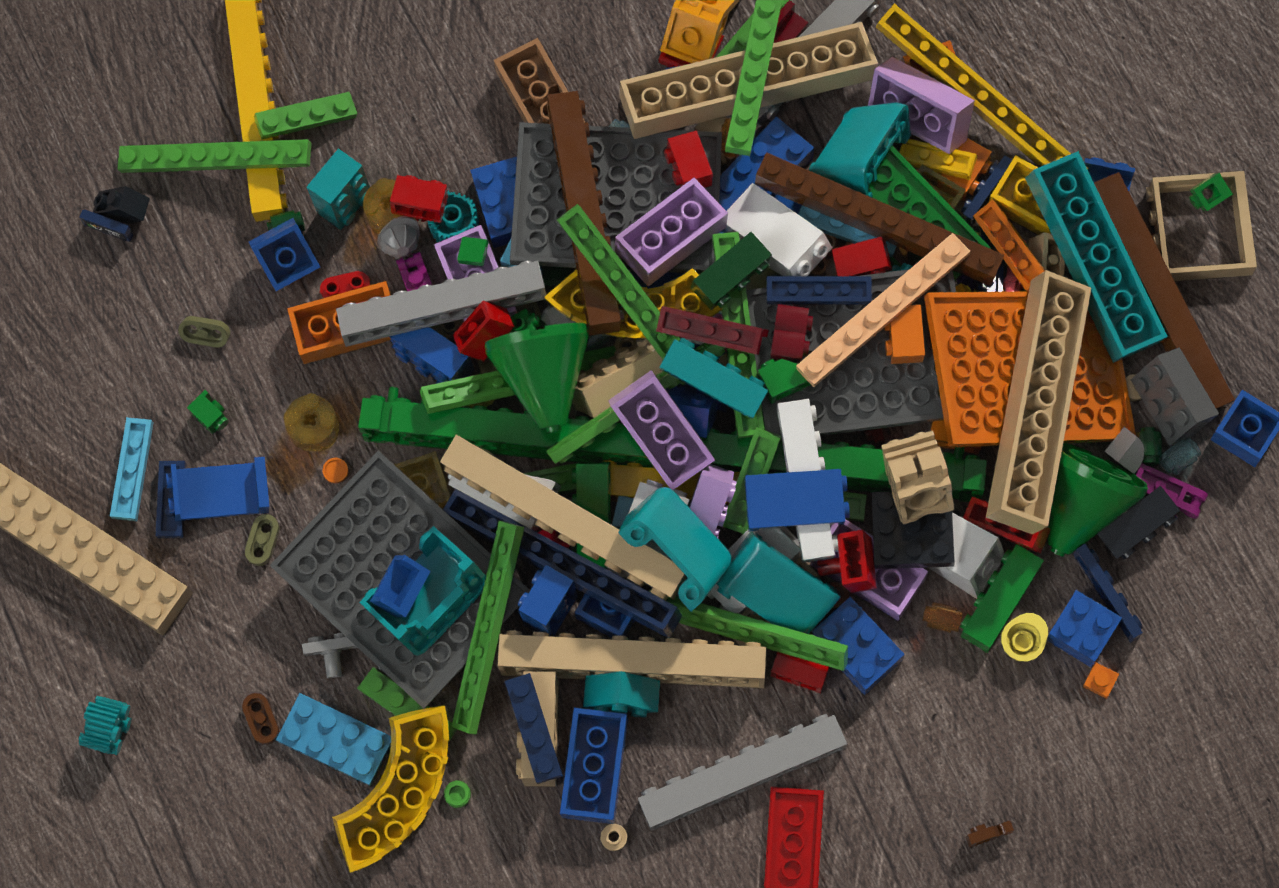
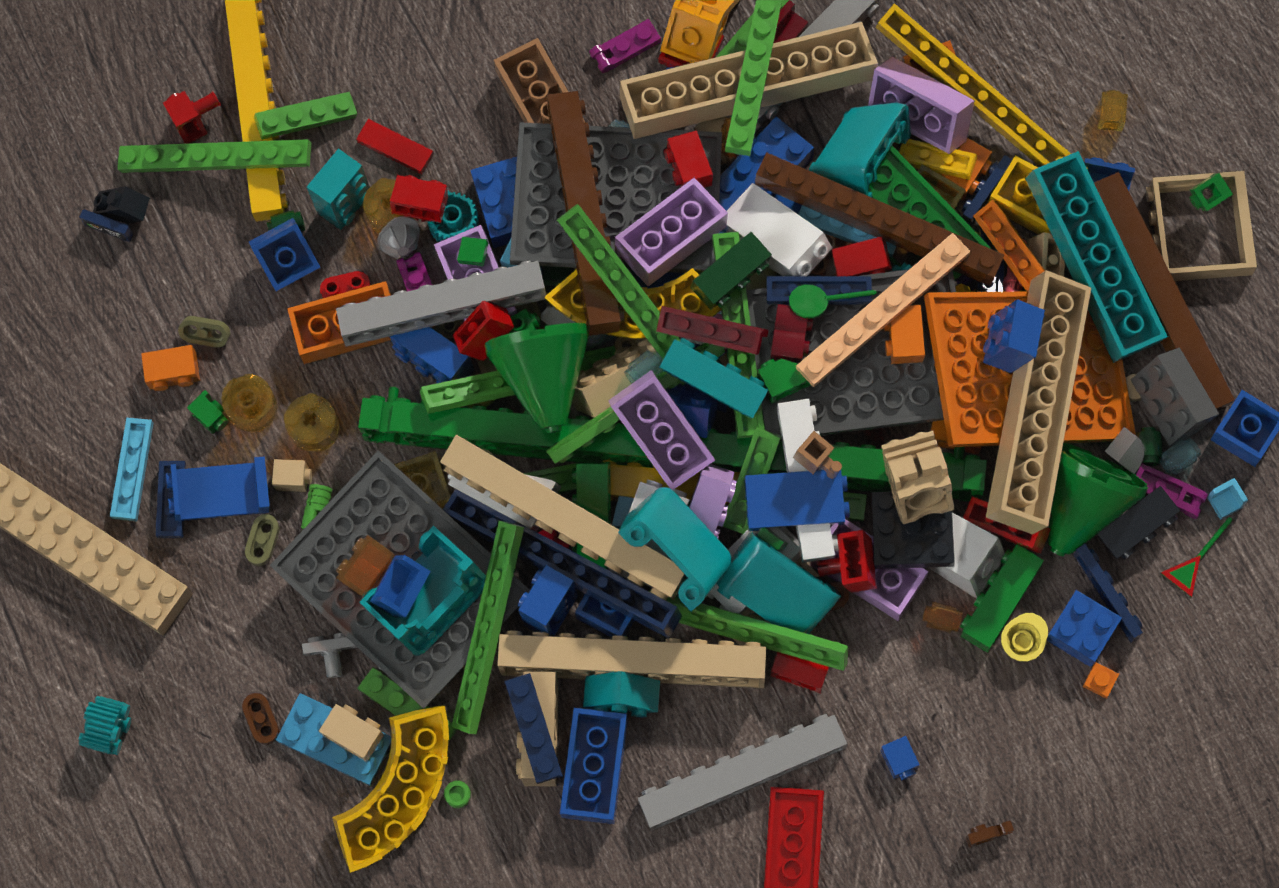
(170, 367): none -> orange brick
(187, 114): none -> red brick
(248, 389): none -> clear yellow brick
(291, 475): none -> tan brick
(317, 499): none -> bright green hinge
(335, 470): orange piece -> none
(351, 732): none -> tan brick
(364, 566): none -> clear orange brick
(395, 146): none -> red tile
(617, 845): tan plate -> none
(625, 46): none -> magenta plate
(642, 365): none -> clear light blue brick
(772, 539): none -> green tile
(811, 301): none -> green piece
(815, 454): none -> medium nougat brick
(870, 650): blue brick -> none
(900, 758): none -> blue brick
(1013, 336): none -> blue brick
(1112, 110): none -> clear yellow brick
(1185, 573): none -> piece
(1227, 498): none -> medium azure panel

